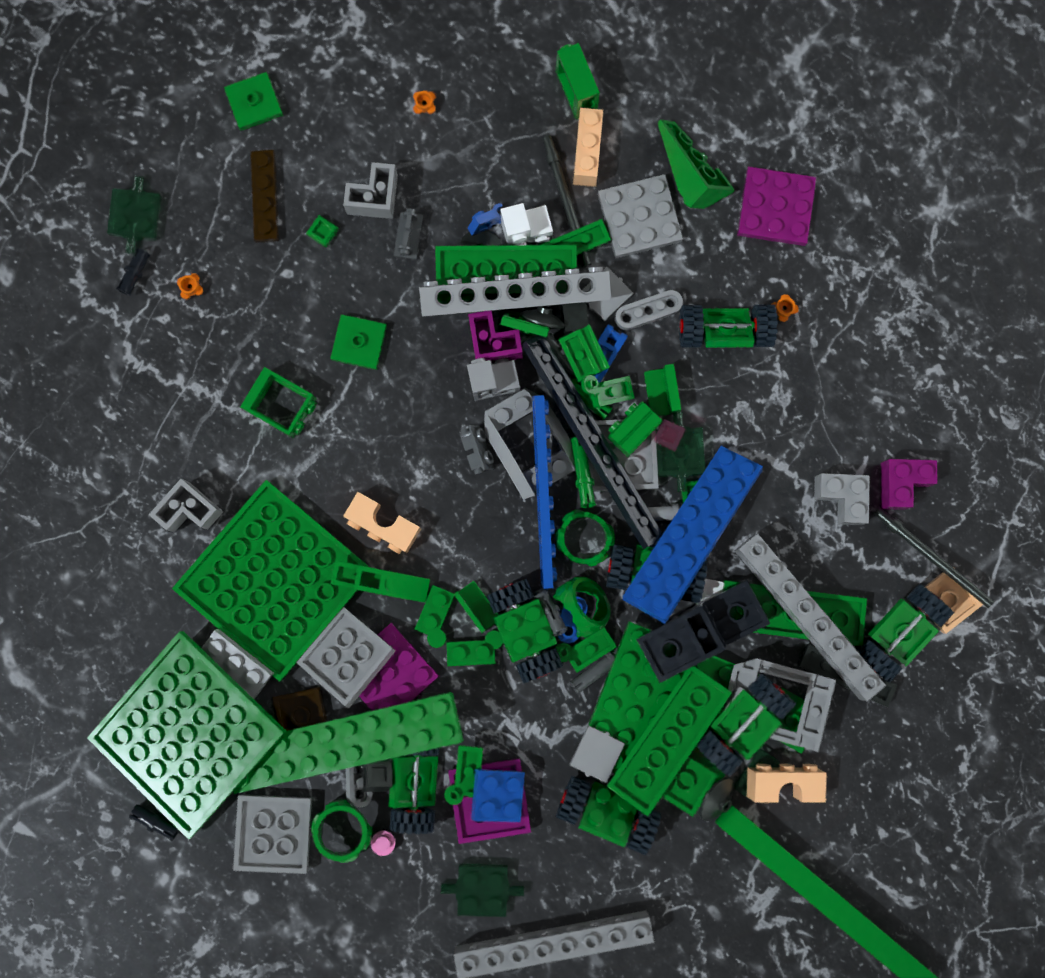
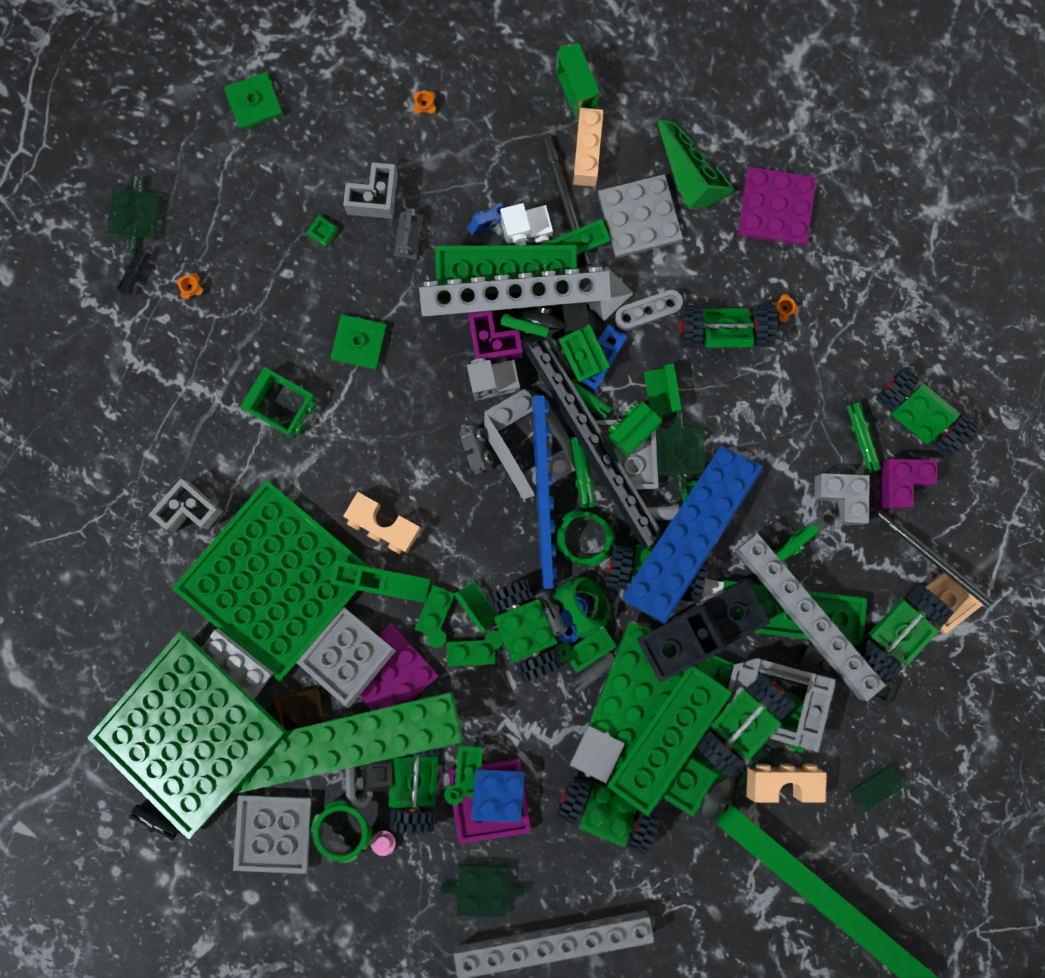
(264, 196): dark brown plate -> none
(608, 391): green hinge -> none
(669, 435): clear pink plate -> none
(795, 542): none -> green plate
(864, 437): none -> green pin
(876, 788): none -> clear green tile
(926, 413): none -> plate

